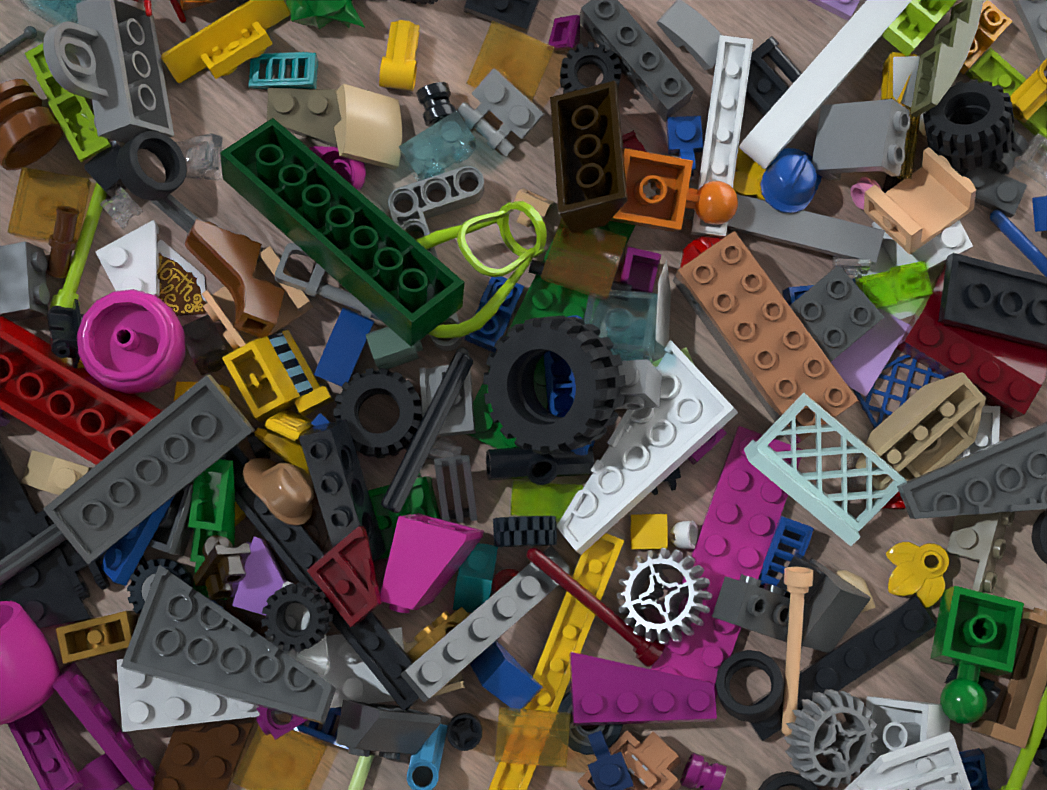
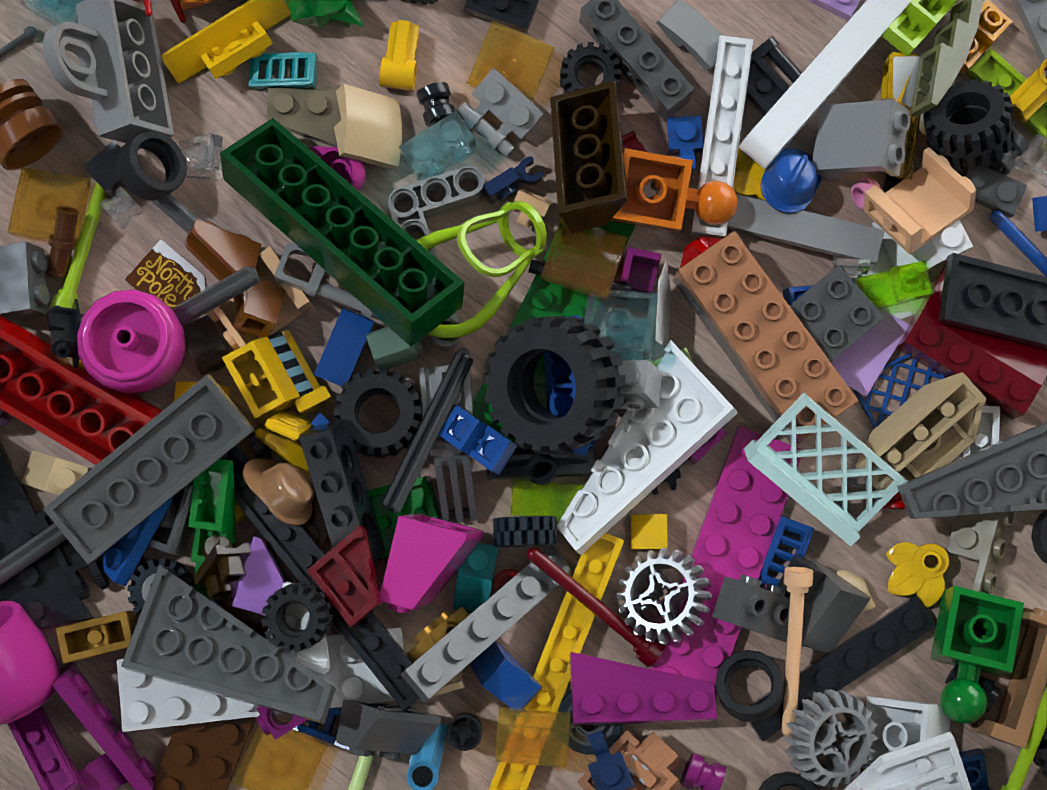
(71, 110): lime slope -> none
(133, 260): white wing -> none
(216, 294): none -> dark grey axle
(477, 439): none -> blue slope
(497, 325): blue slope -> none
(505, 184): none -> dark blue plate
(565, 32): magenta slope -> none
(685, 534): white hinge -> none

